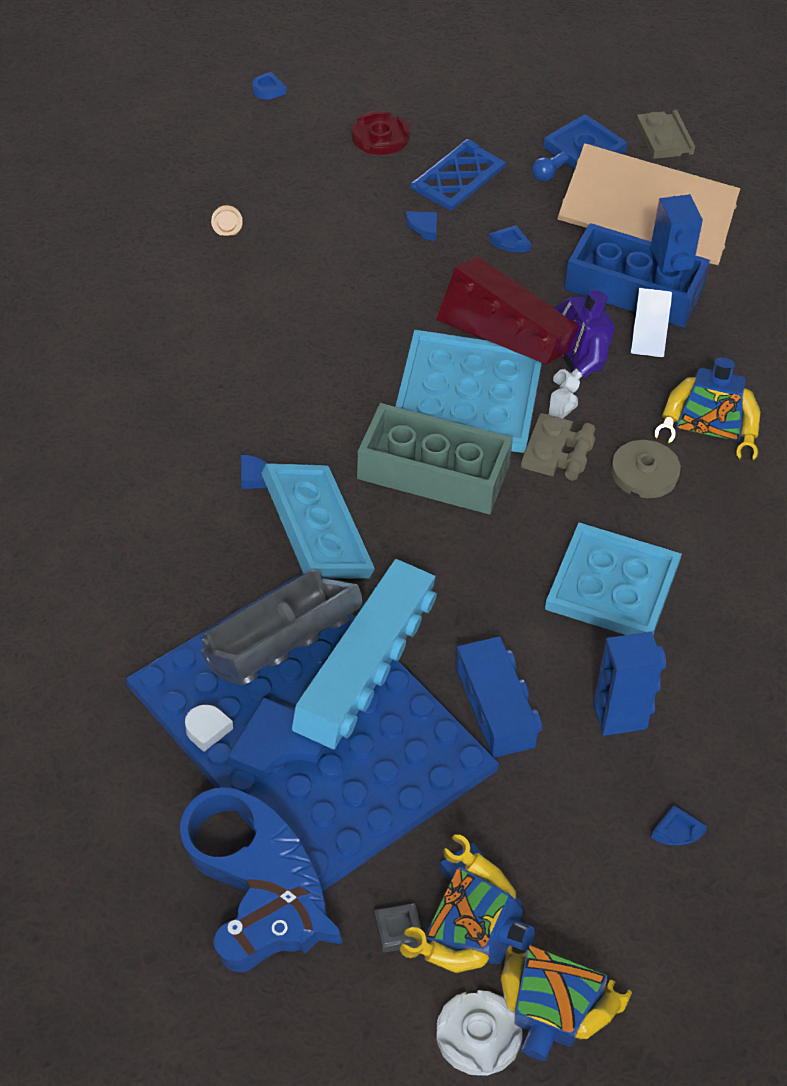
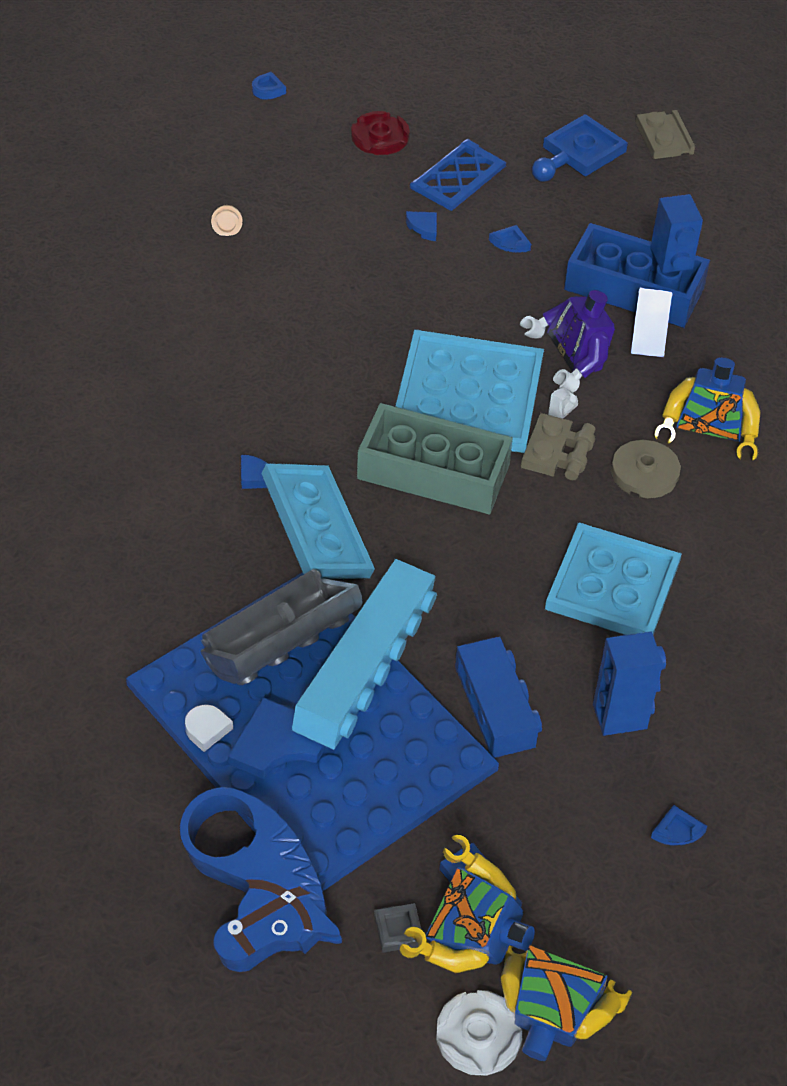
(505, 313): dark red wedge -> none
(626, 192): light nougat piece -> none

